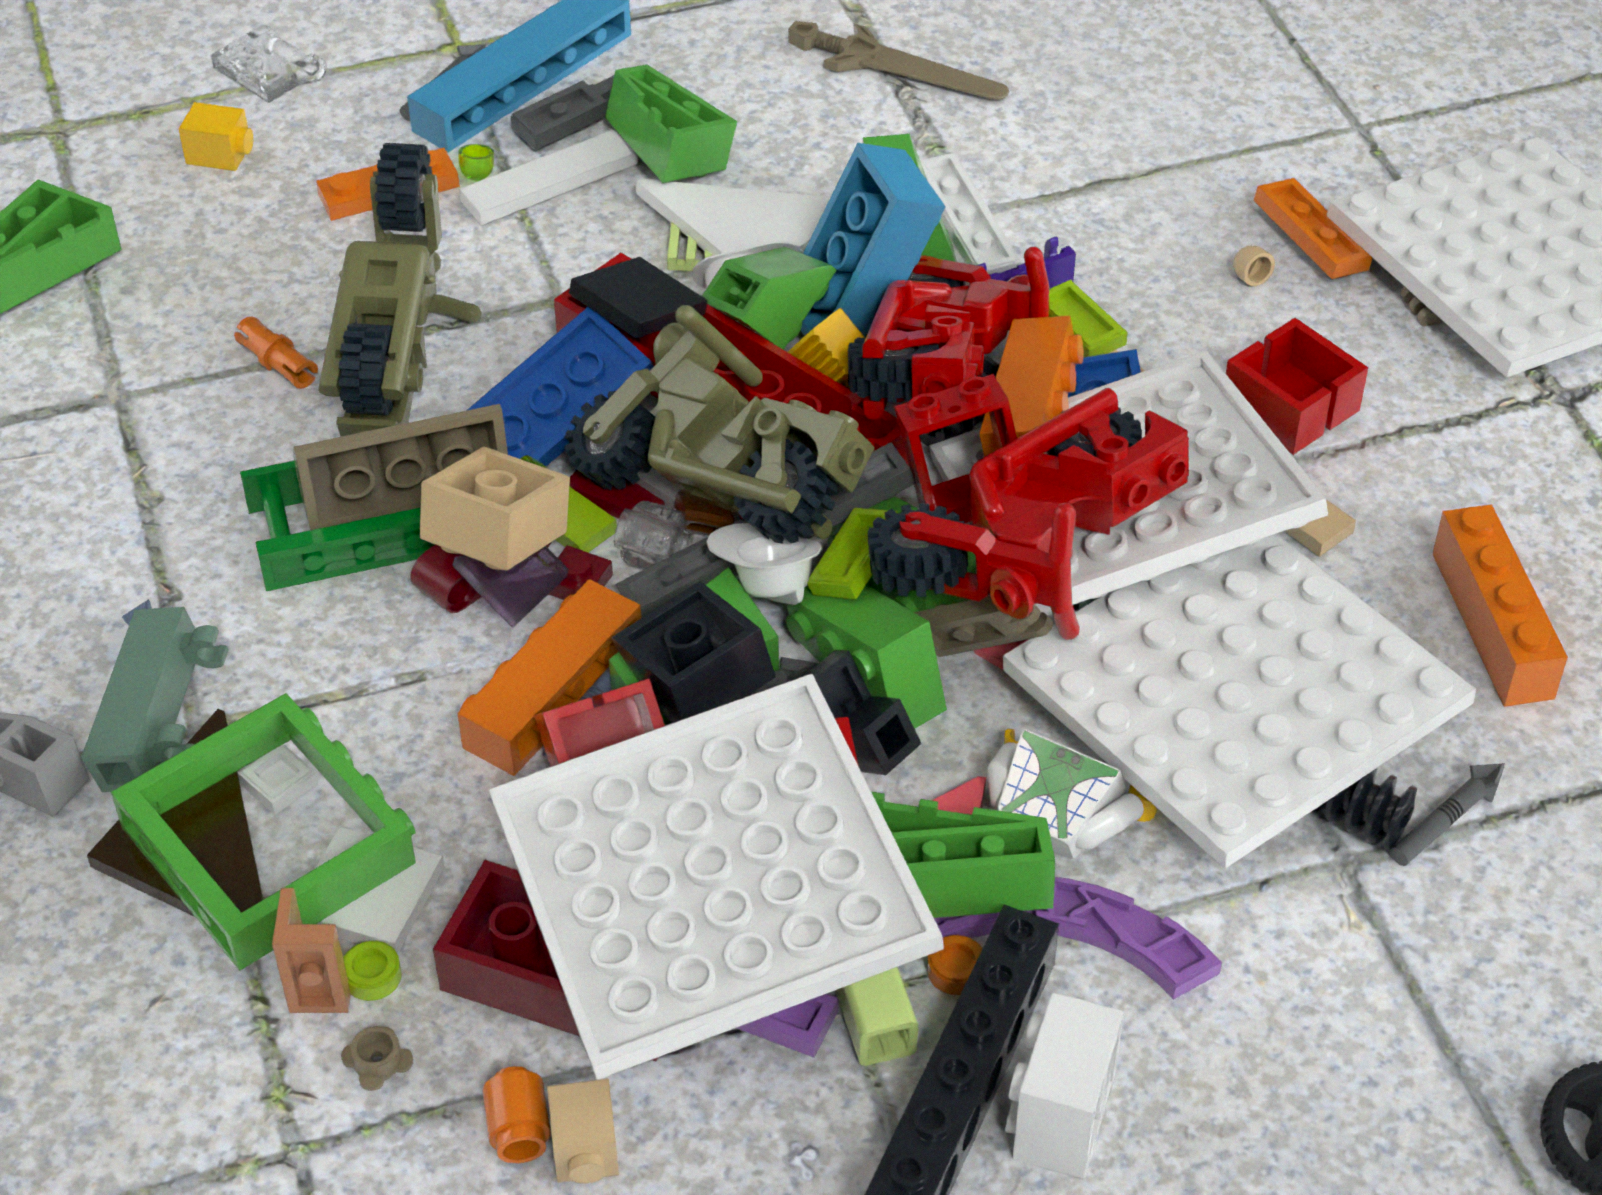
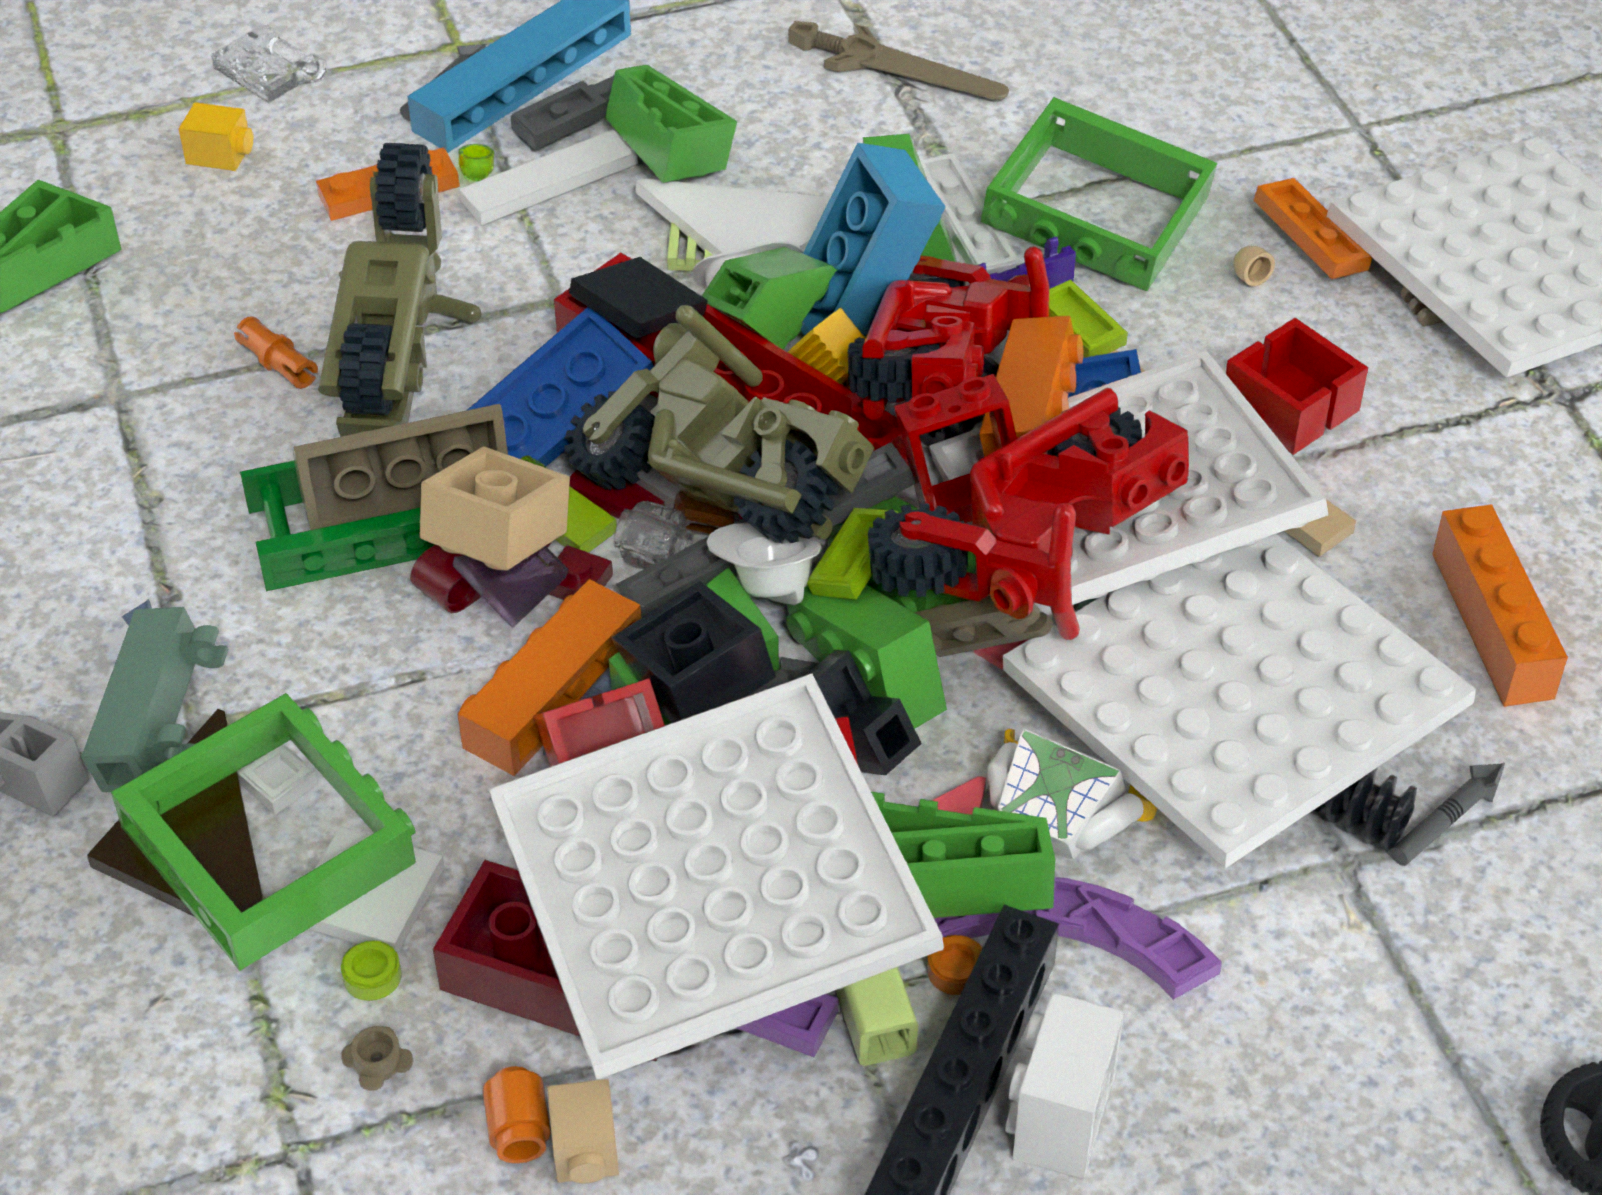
(309, 961): nougat panel -> none
(1118, 150): none -> bright green window

